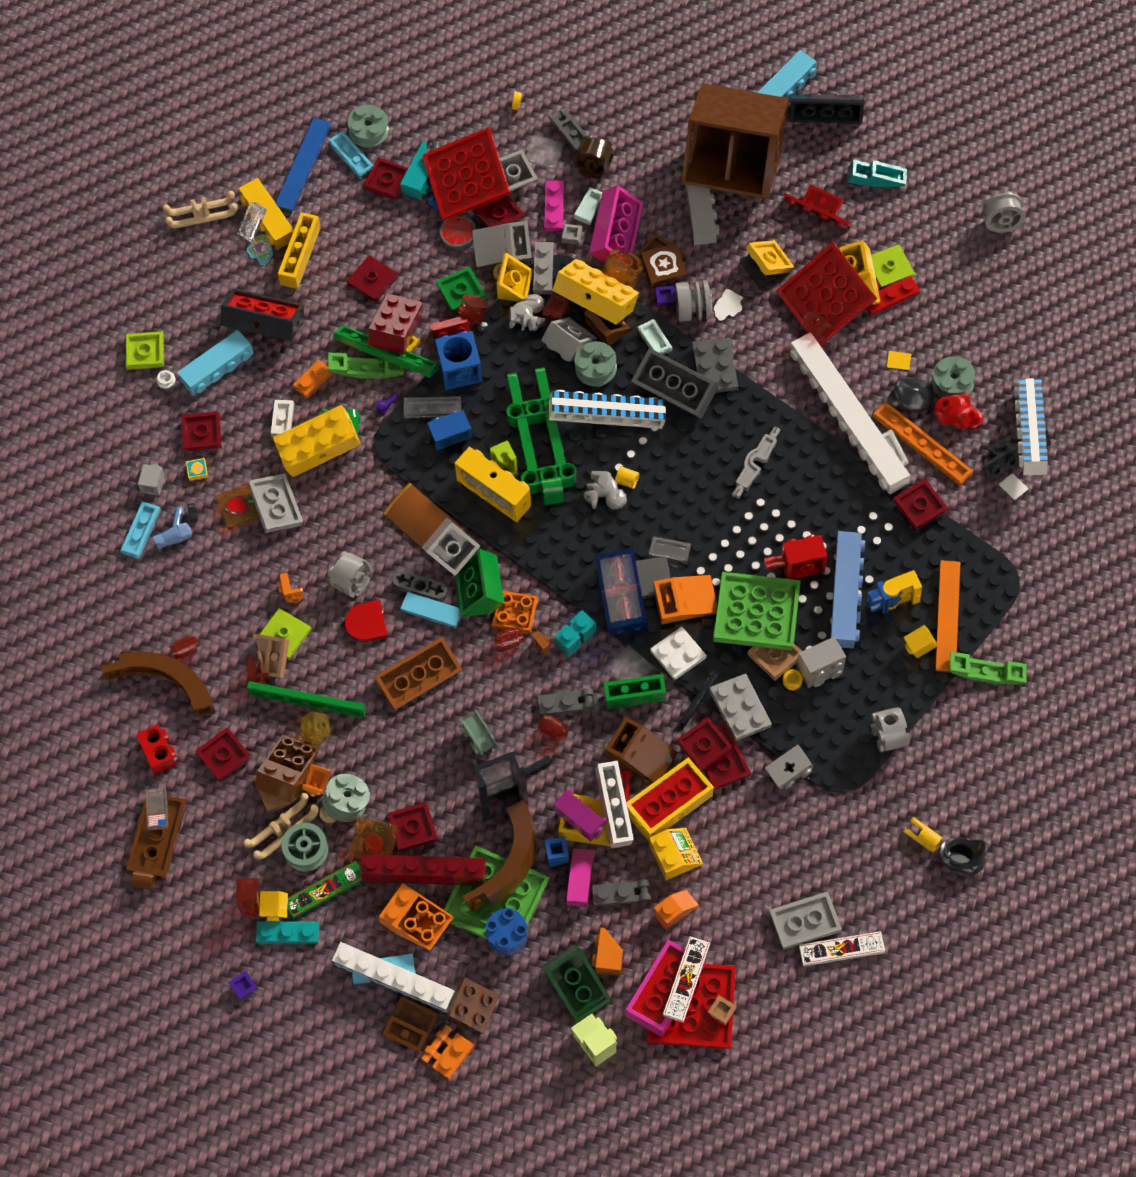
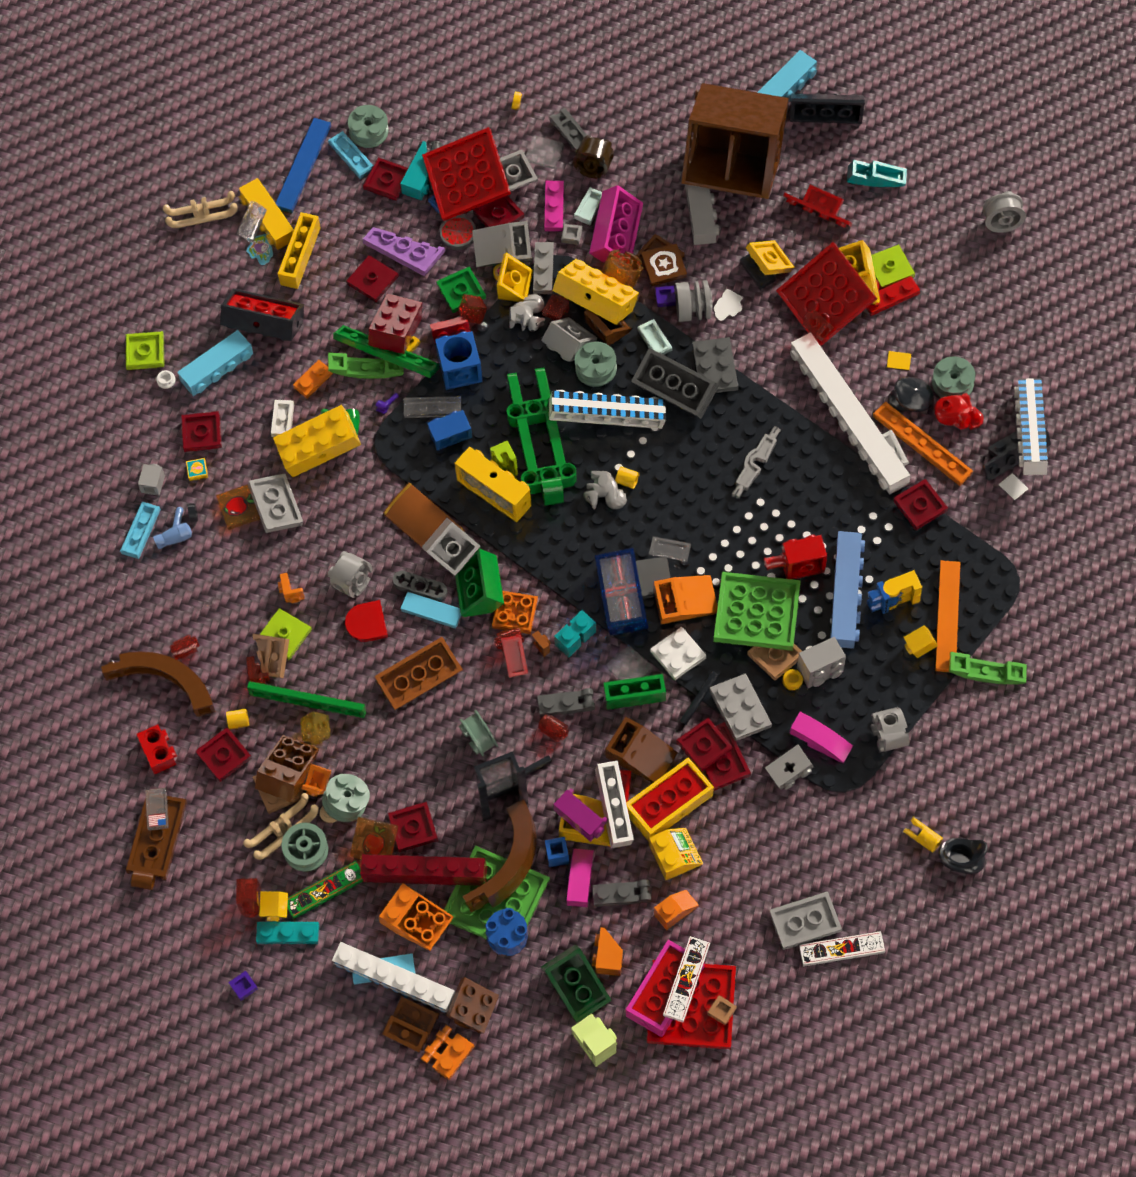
(237, 719): none -> yellow beam
(409, 253): none -> medium lavender wing
(514, 656): none -> red tile
(820, 737): none -> dark pink slope

